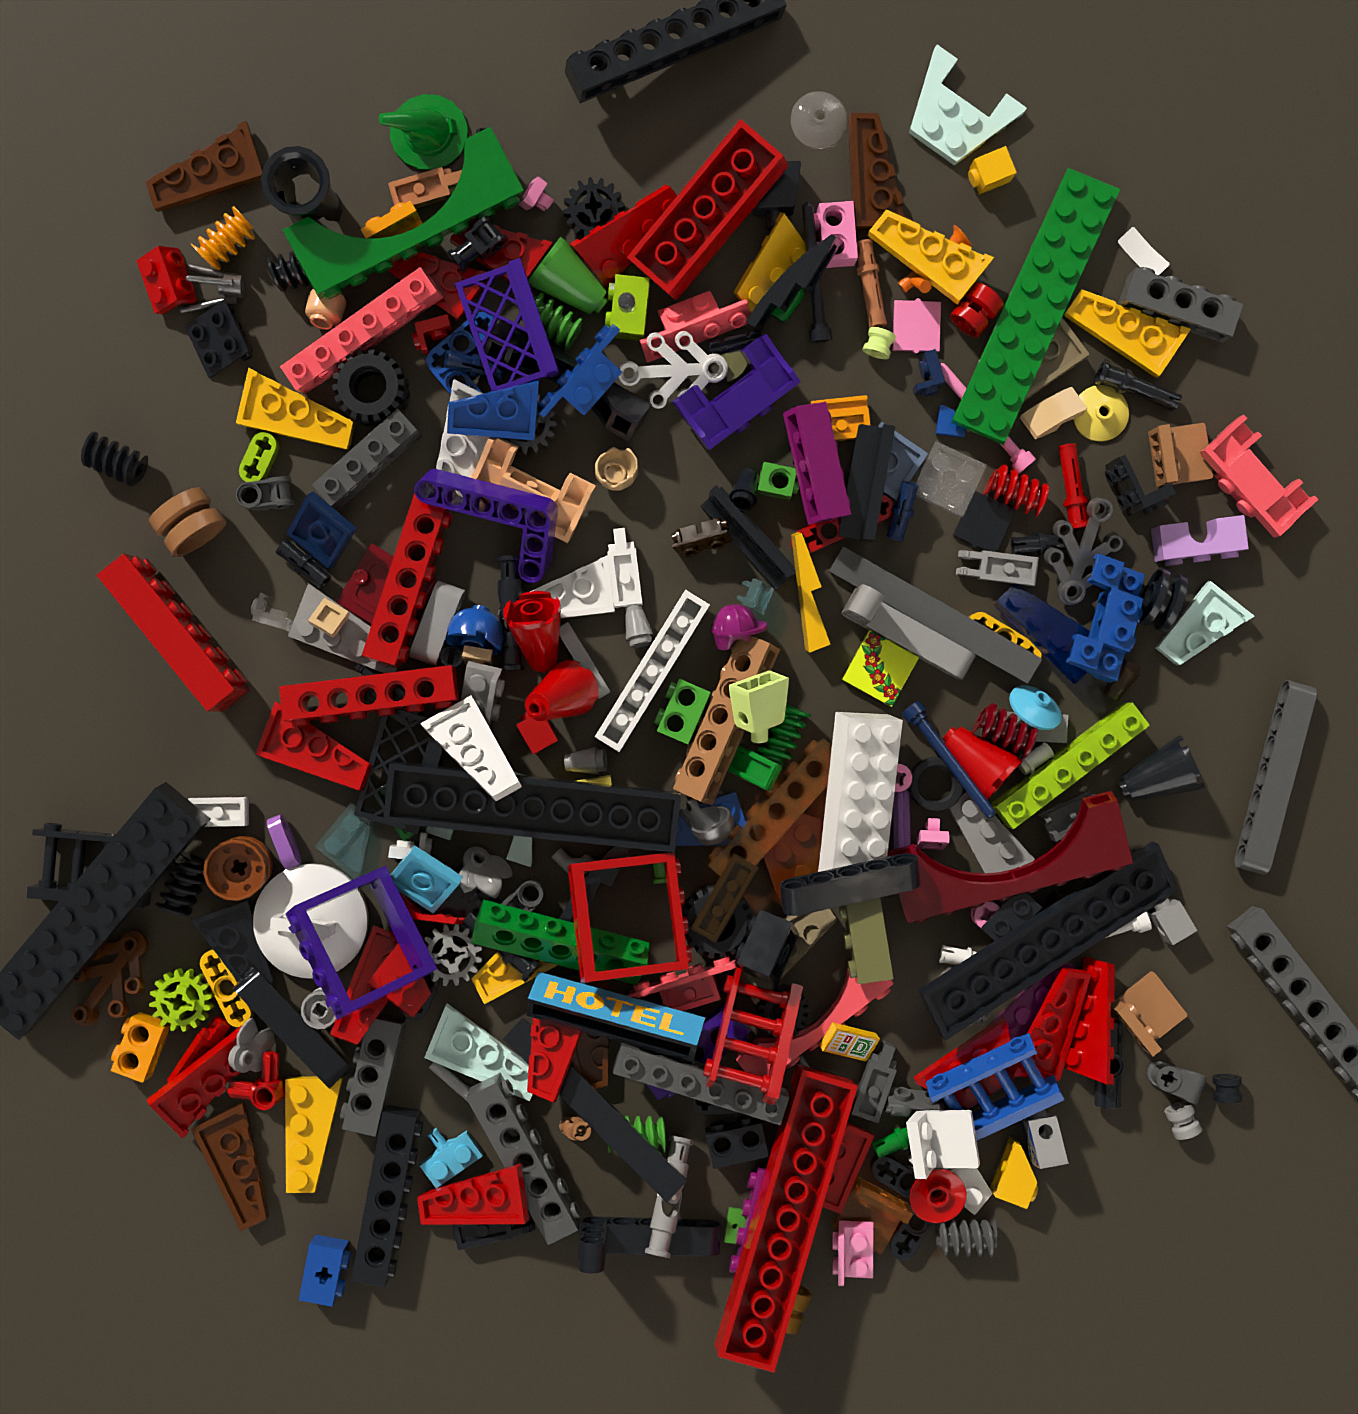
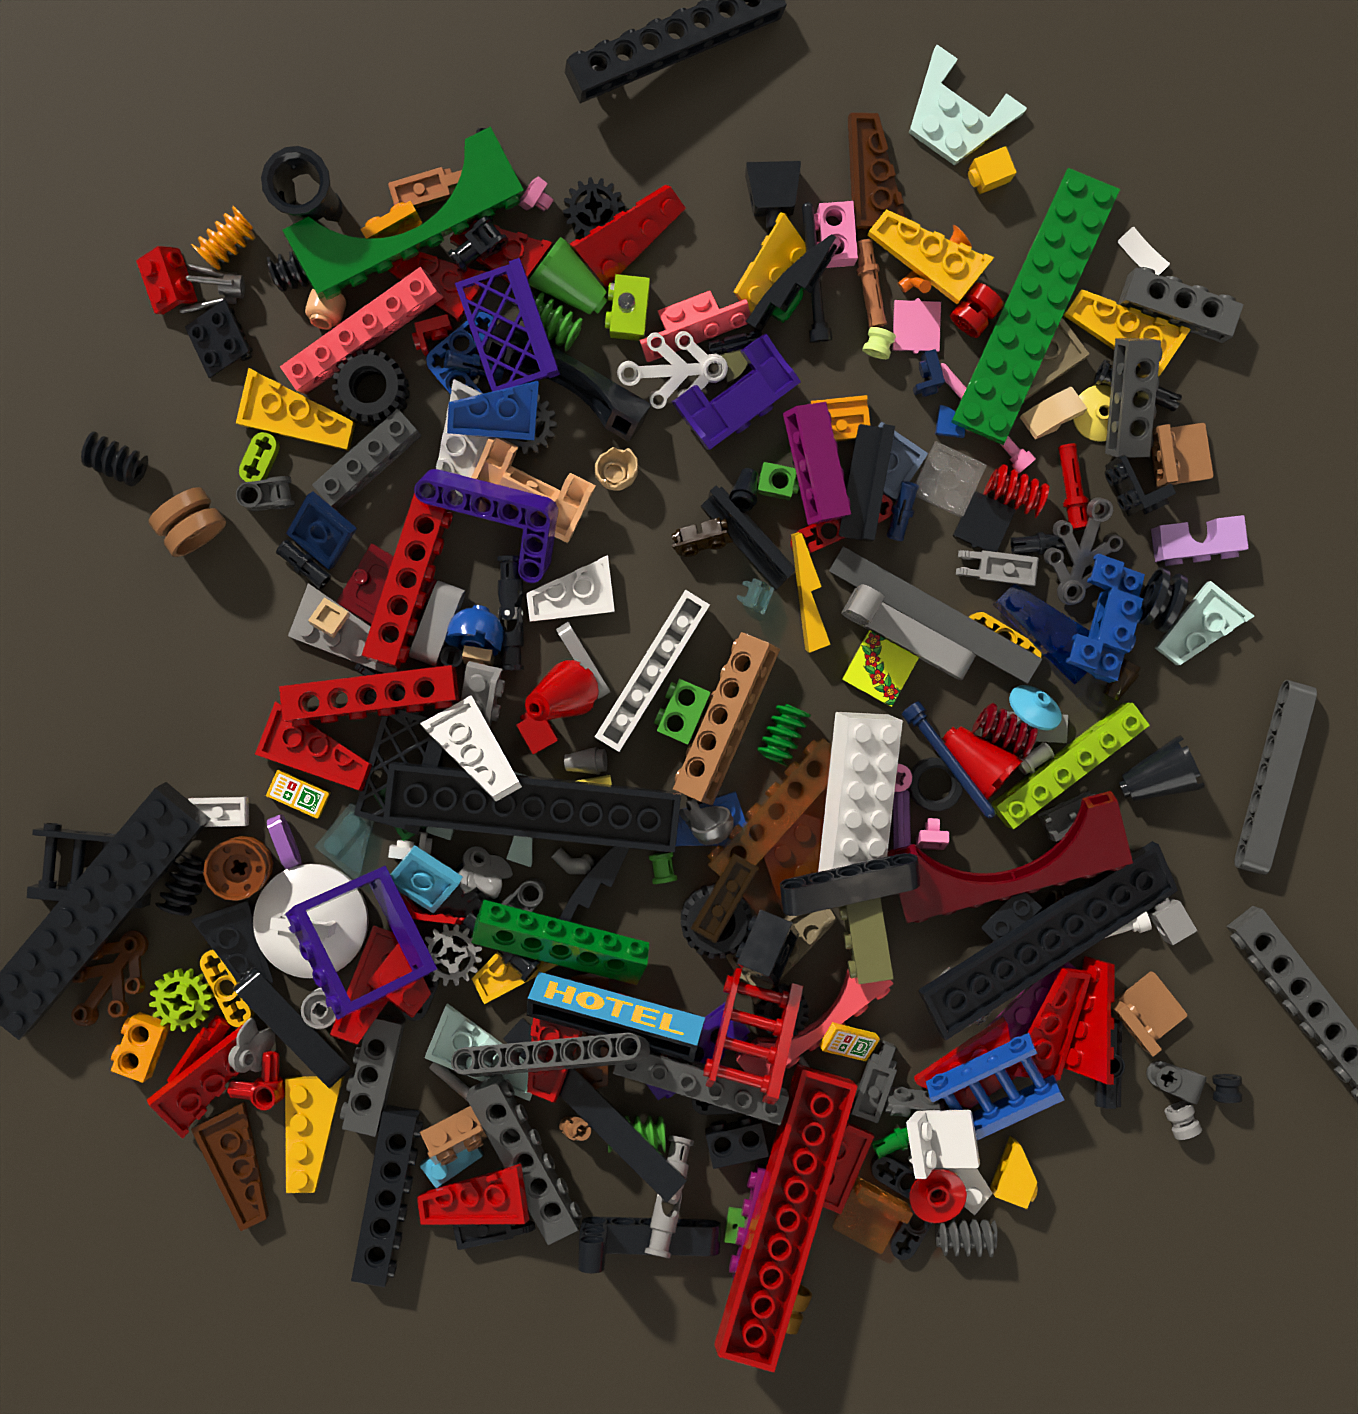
(174, 632): red brick -> none
(215, 169): reddish brown wing -> none
(275, 618): clear bracket -> none
(298, 794): none -> tile
(317, 1285): blue brick -> none
(427, 131): green piece -> none
(453, 1136): none -> medium nougat bracket
(536, 627): red cone -> none
(562, 1059): none -> dark grey beam
(582, 921): red window -> none
(588, 379): blue bracket -> none
(624, 571): white hinge -> none
(637, 627): light grey cone -> none
(688, 989): coral bracket -> none
(708, 209): red brick -> none
(735, 623): magenta piece -> none
(755, 768): green tile -> none
(759, 703): yellowish green torso -> none
(816, 132): clear dish -> none
(854, 1249): bright pink bracket -> none
(954, 955): white pin -> none
(983, 912): bright pink wheel -> none
(988, 838): light grey wing -> none
(1046, 1148): light grey torso -> none
(1124, 385): none -> dark grey brick
(1250, 481): coral bracket -> none

